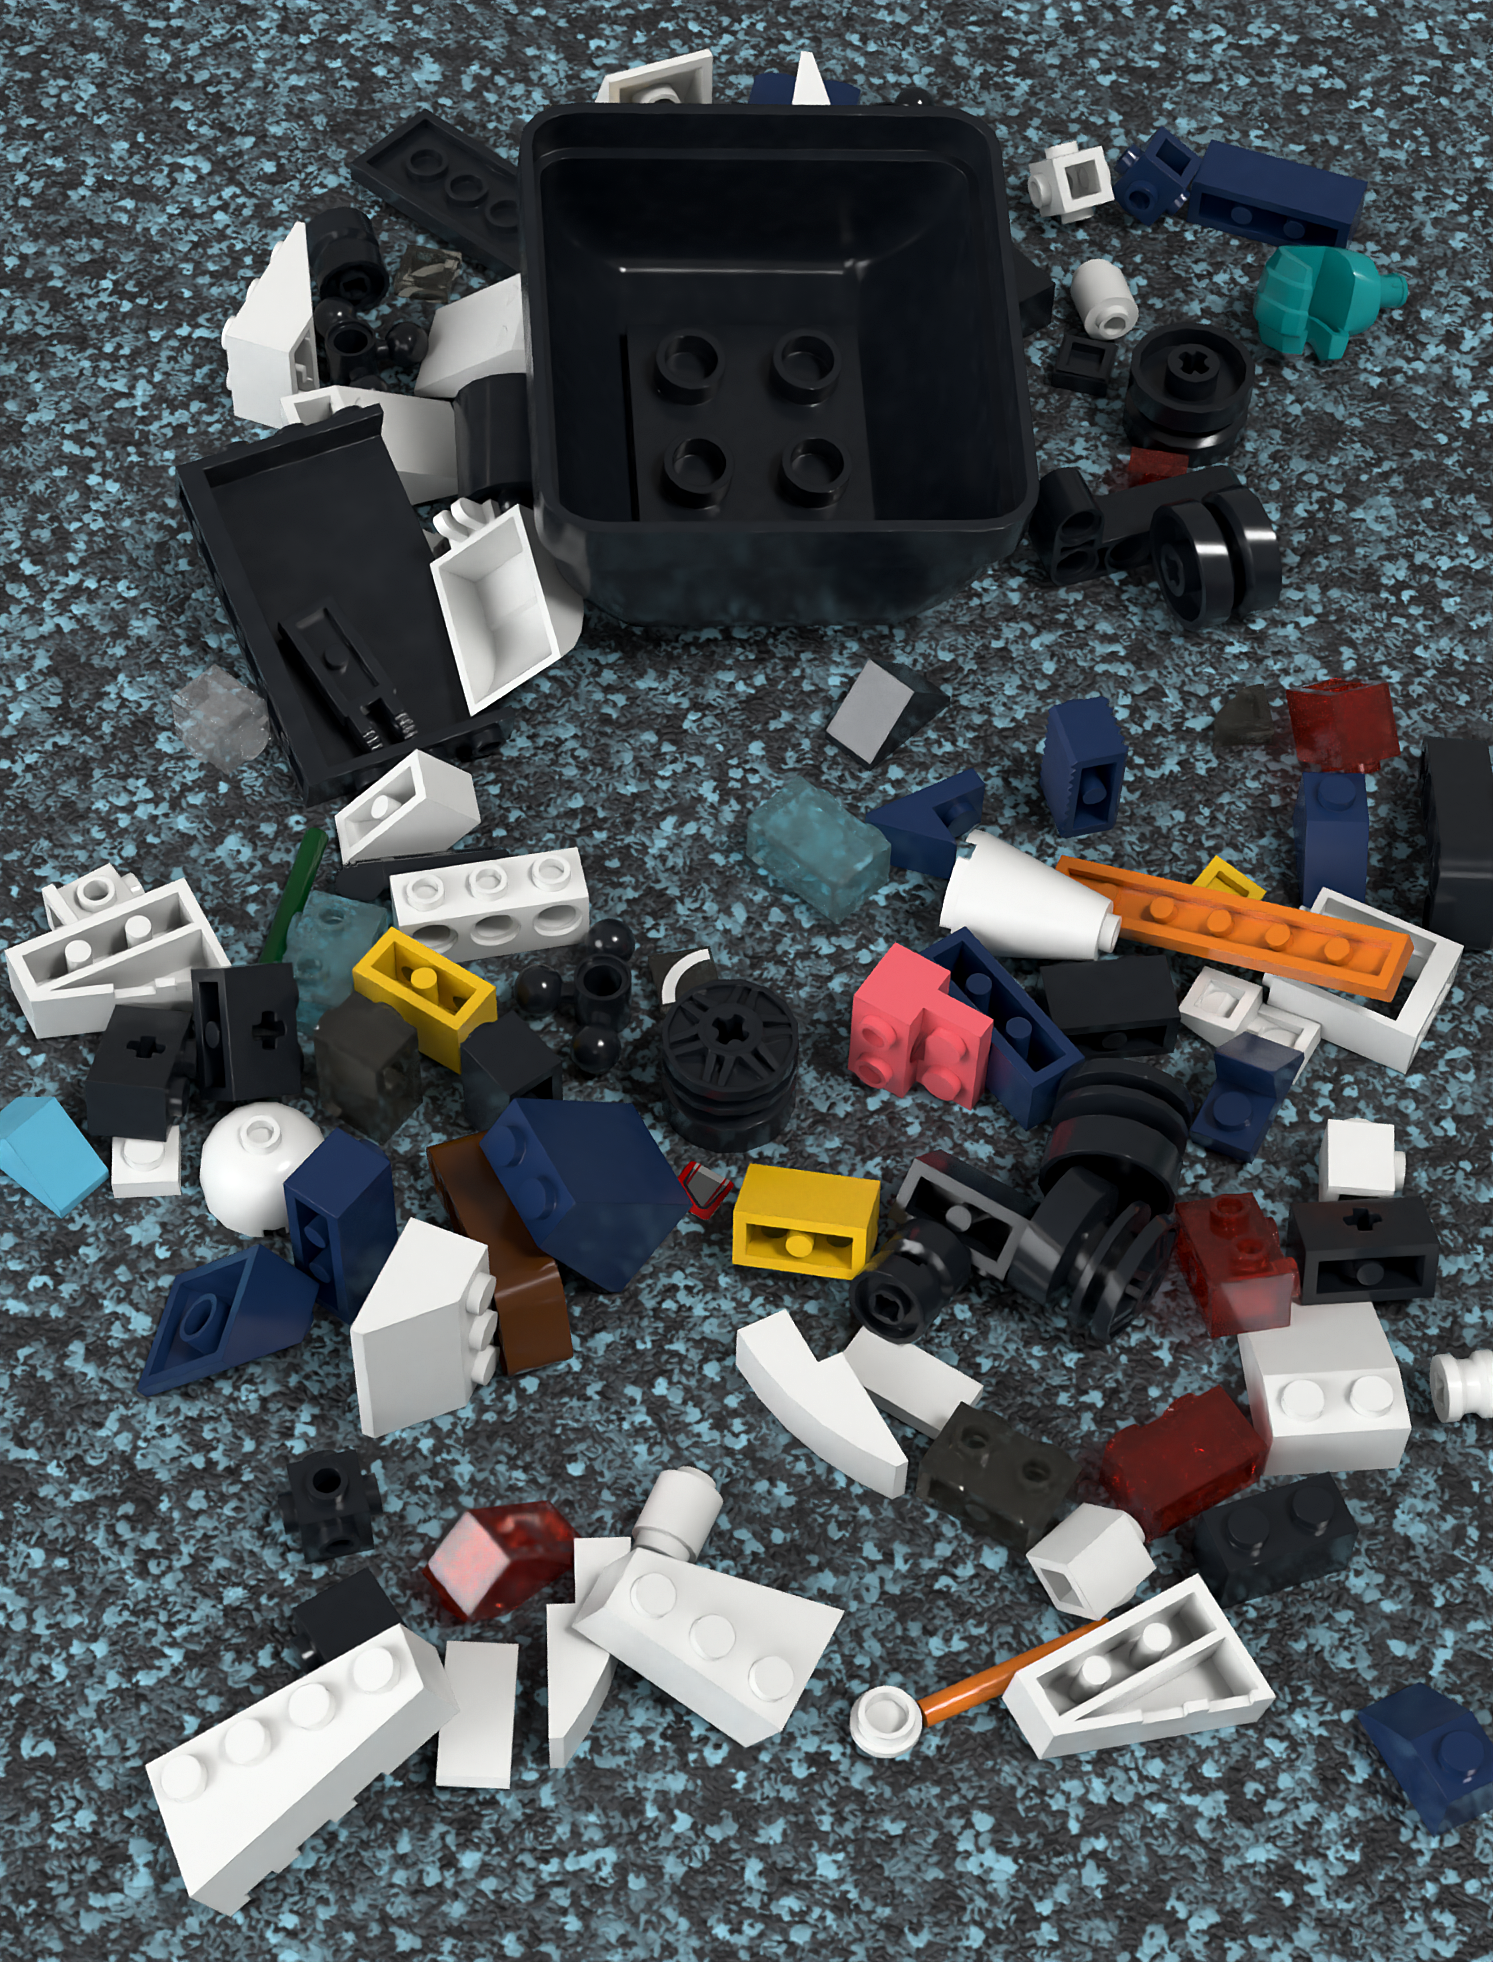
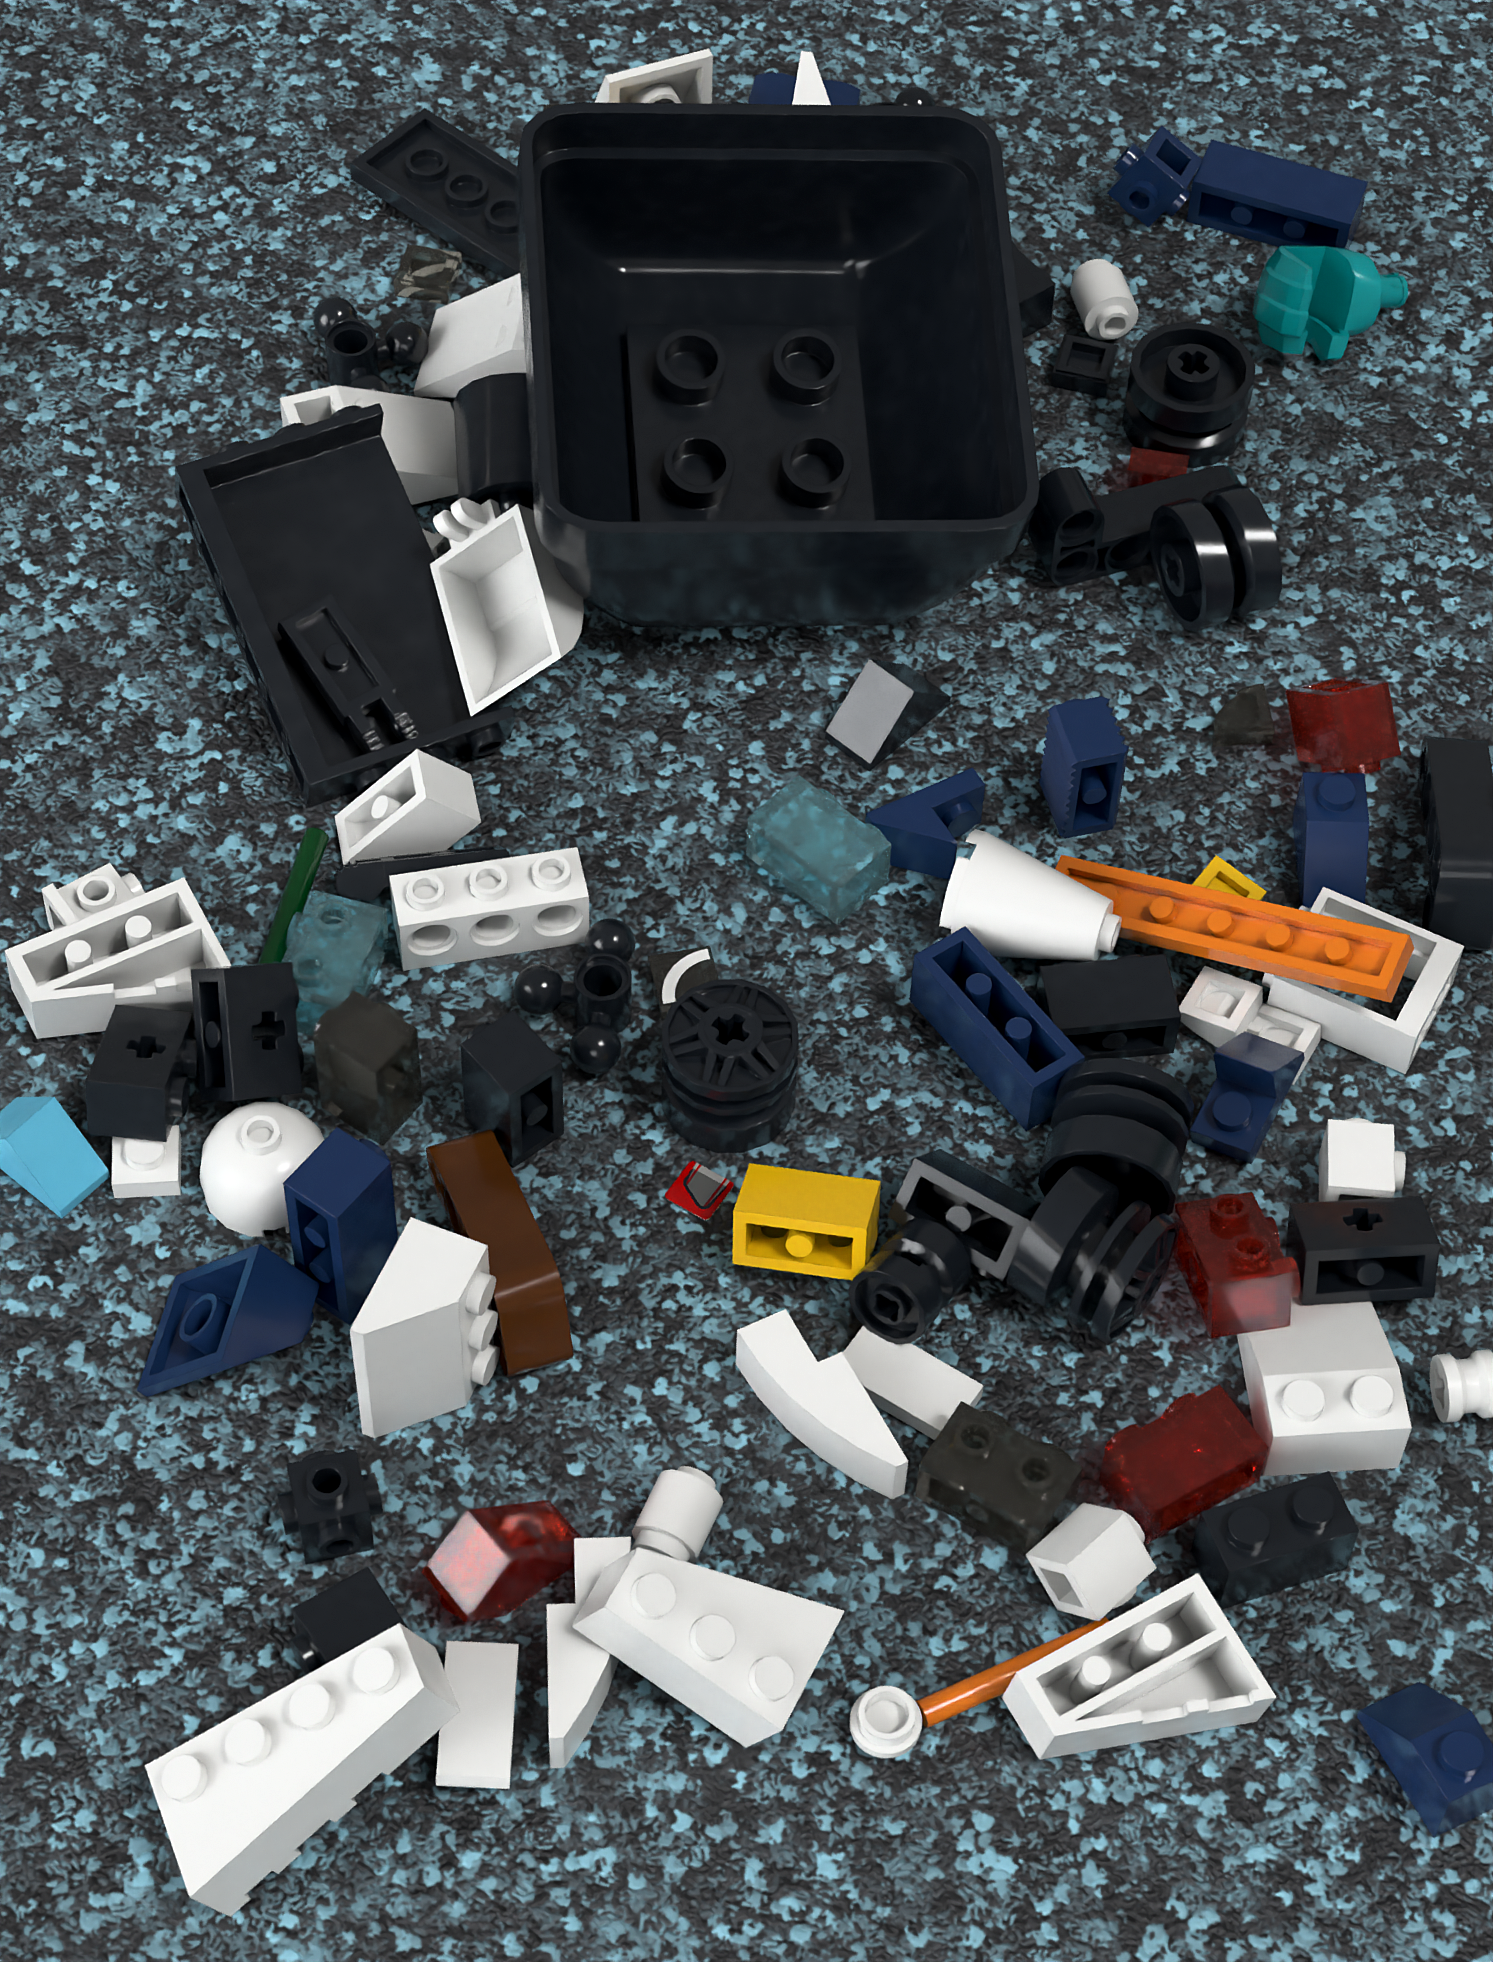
(221, 720): clear brick -> none
(273, 336): white slope -> none
(347, 257): black wheel -> none
(427, 992): yellow brick -> none
(587, 1183): dark blue slope -> none
(914, 1031): coral brick -> none
(1070, 182): white brick -> none

